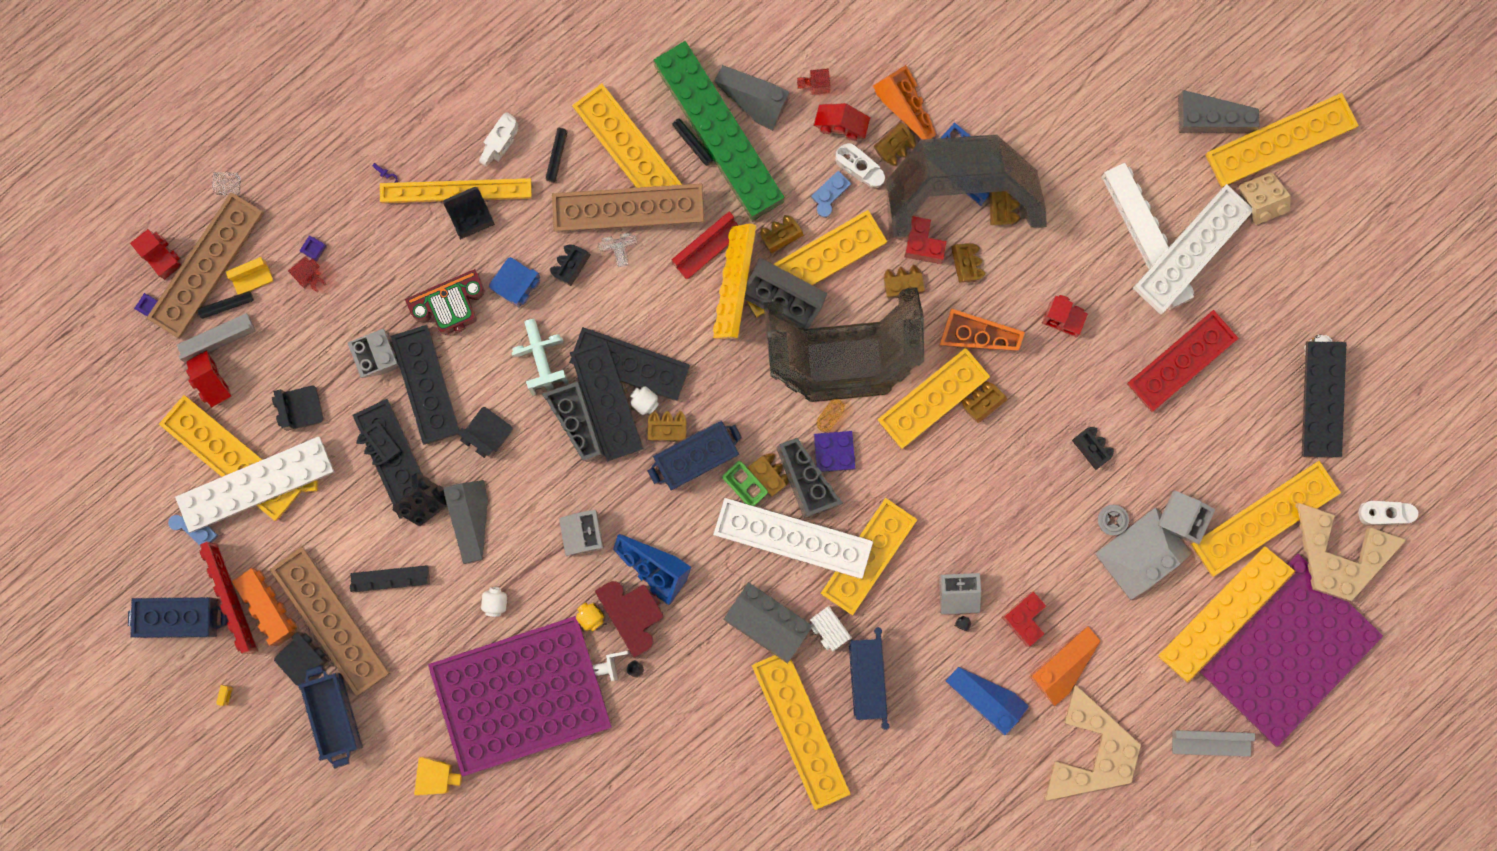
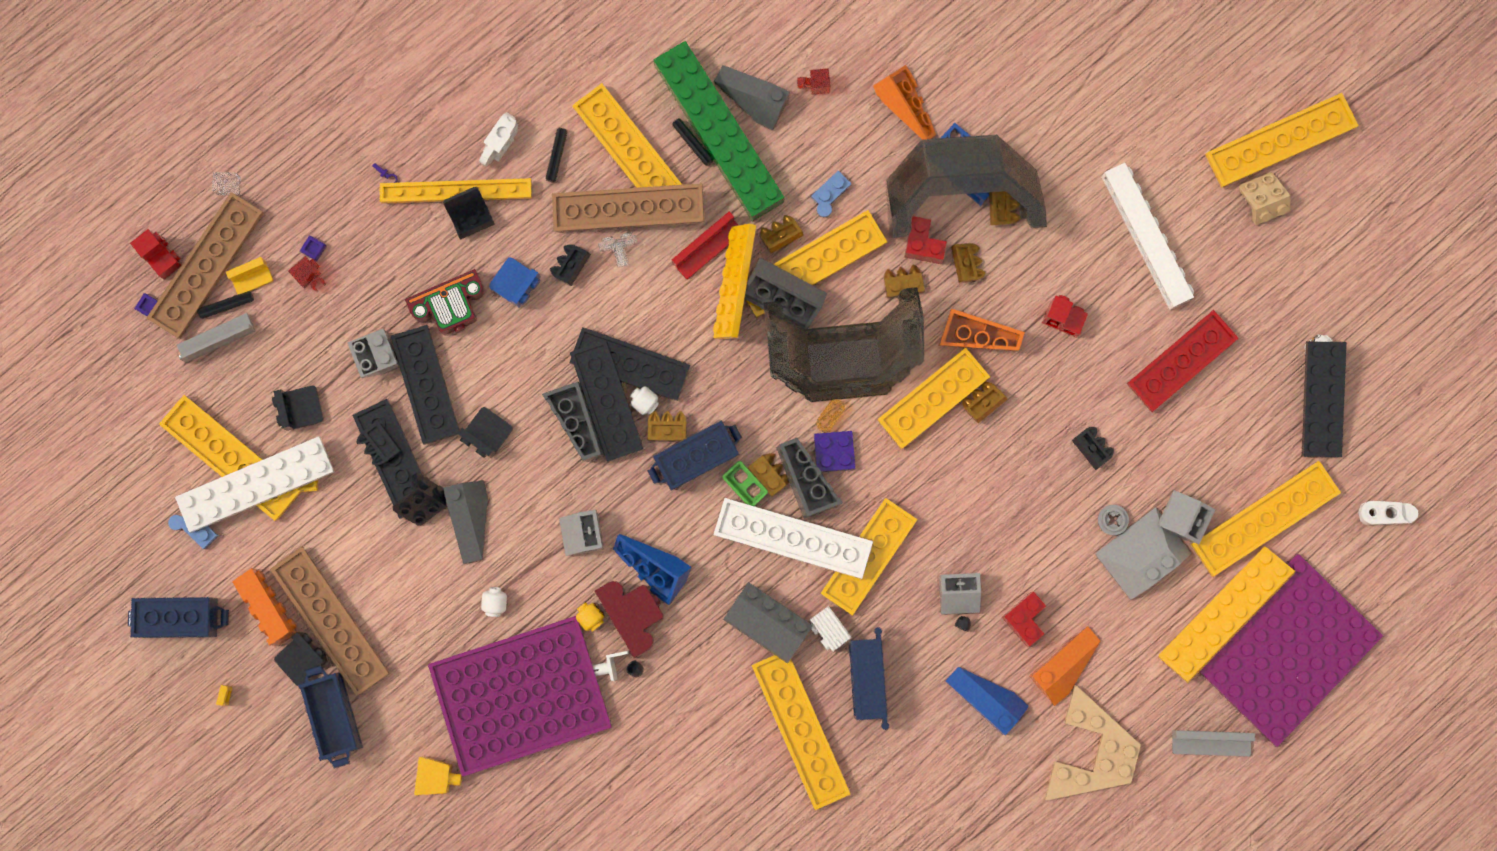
(206, 378): red brick -> none
(230, 603): red plate -> none
(389, 578): black hinge -> none
(537, 346): light aqua piece -> none
(842, 120): red brick -> none
(872, 176): white piece -> none
(895, 143): pearl gold plate -> none
(1193, 249): white plate -> none
(1213, 115): dark grey wedge -> none
(1336, 574): tan wing -> none

